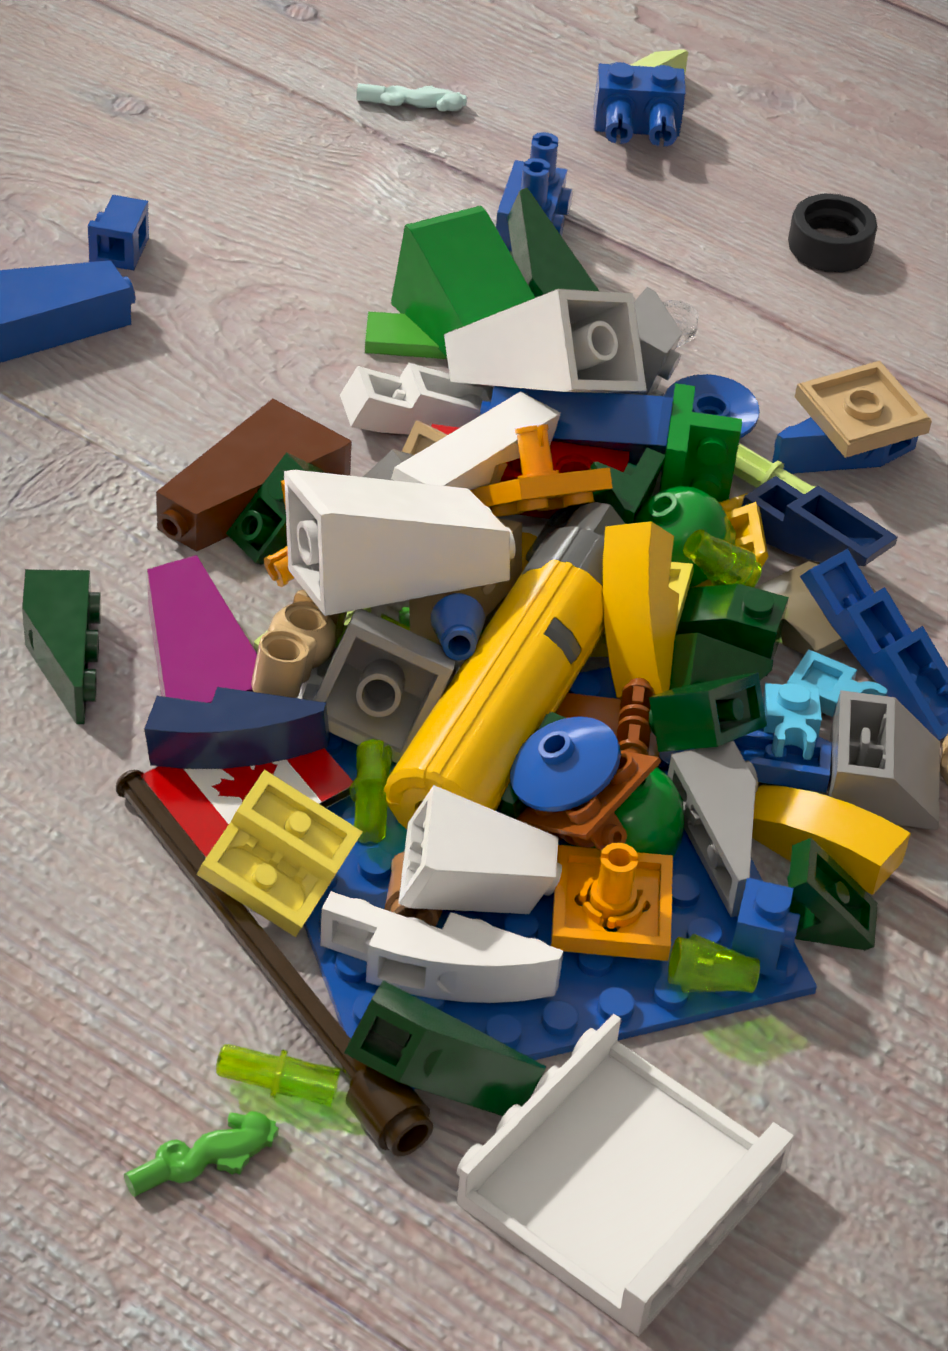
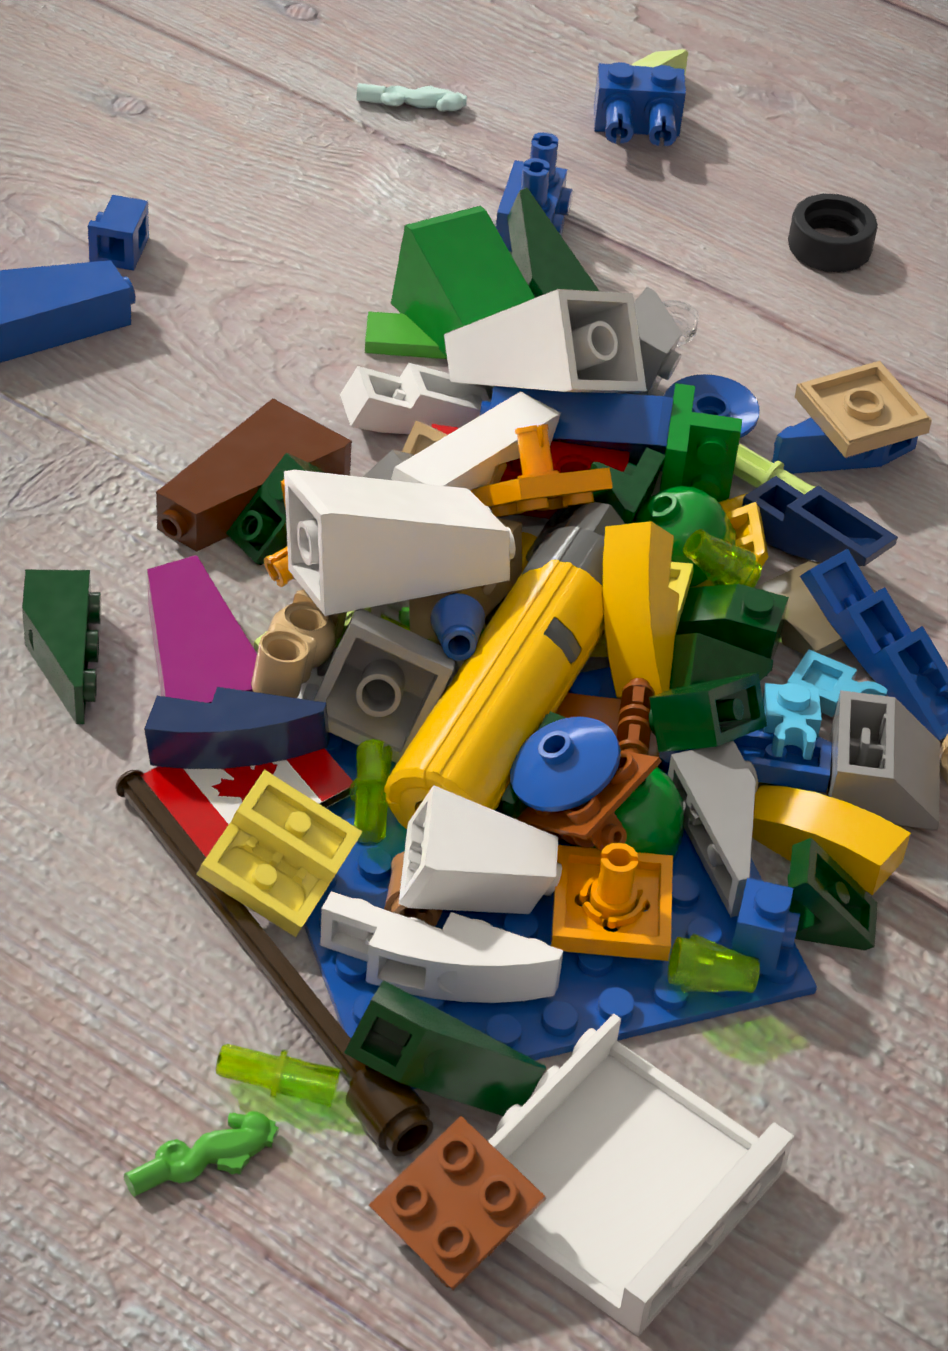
(457, 1202): none -> dark orange hinge

